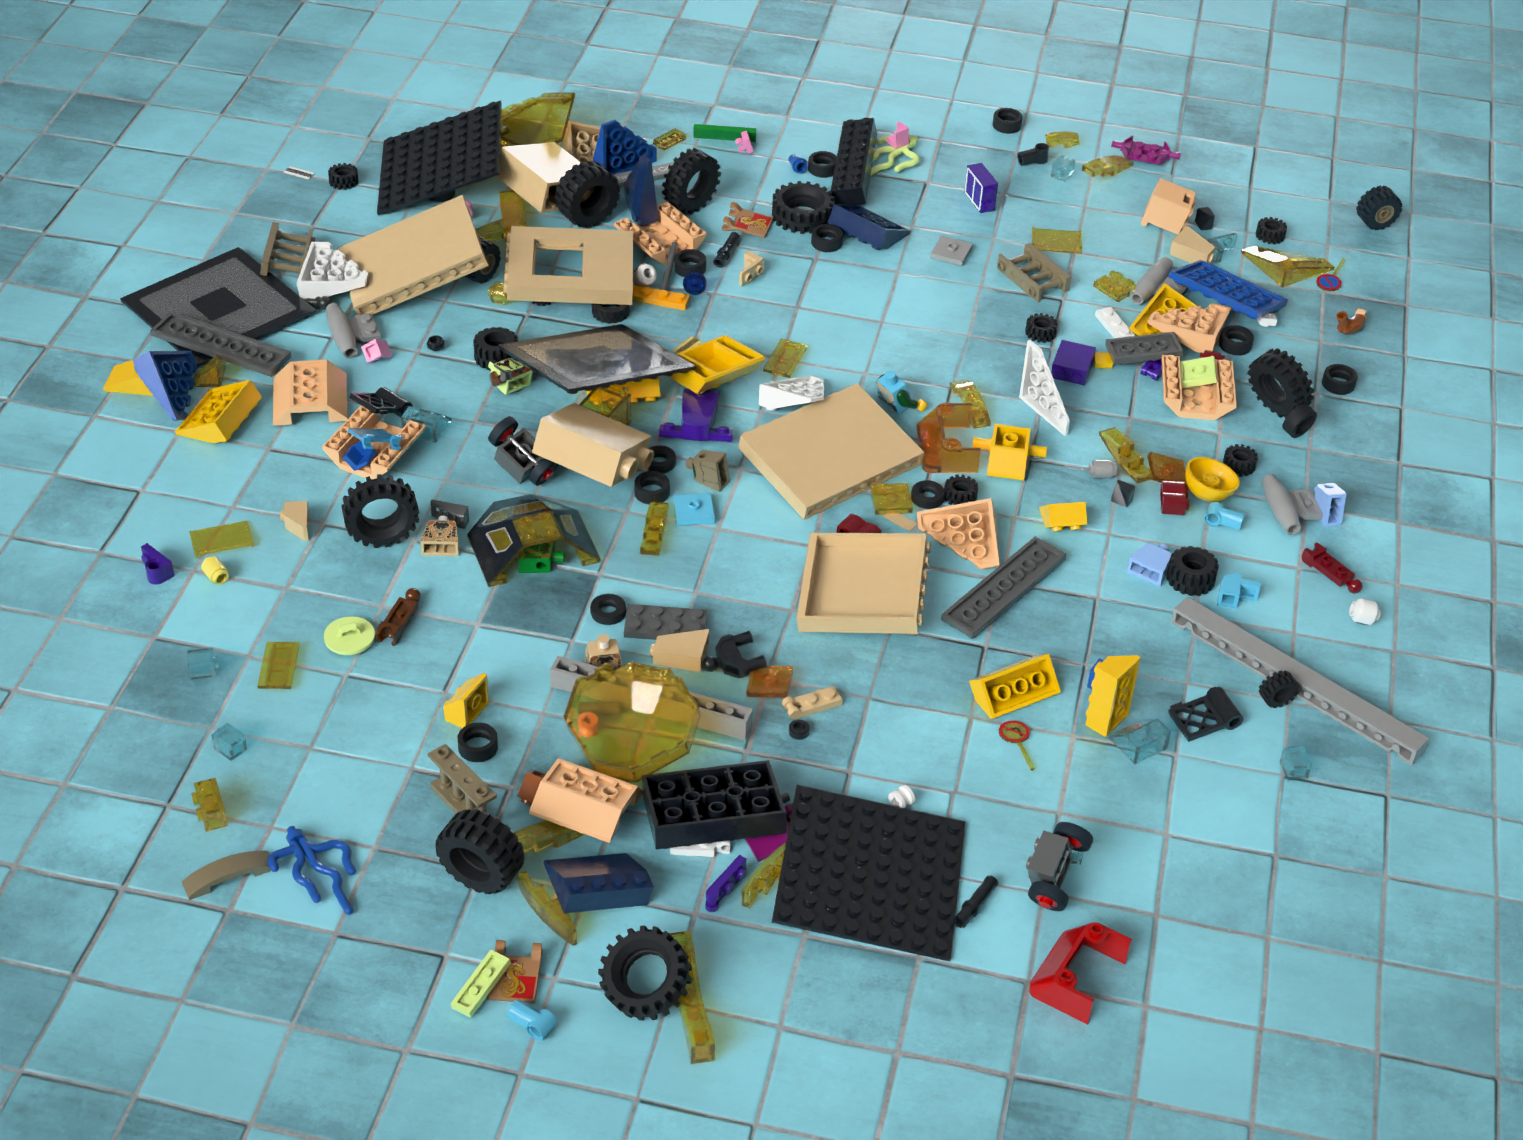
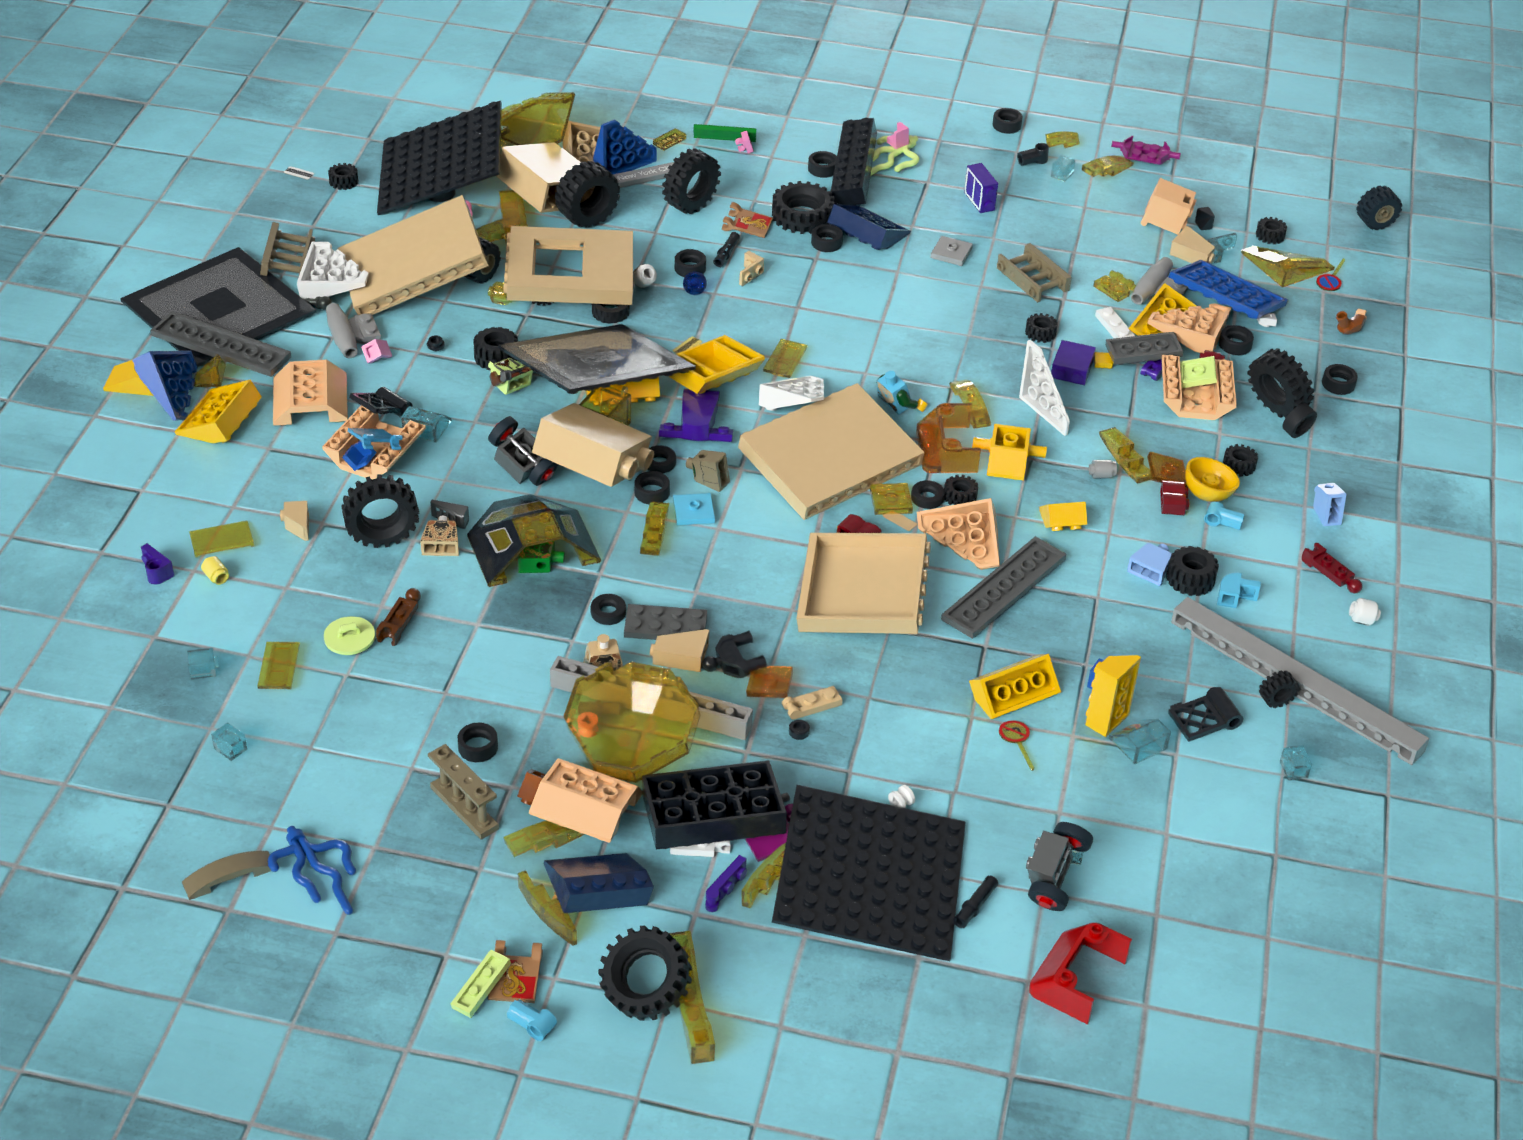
(210, 804): clear yellow brick -> none
(467, 701): yellow slope -> none
(480, 851): black tyre -> none
(640, 193): dark blue slope -> none
(658, 236): light nougat slope -> none
(660, 297): light orange plate -> none
(669, 266): dark grey bar -> none
(798, 164): blue cone -> none
(1057, 240): clear yellow piece -> none
(1123, 493): black slope -> none
(1290, 506): light grey plate -> none

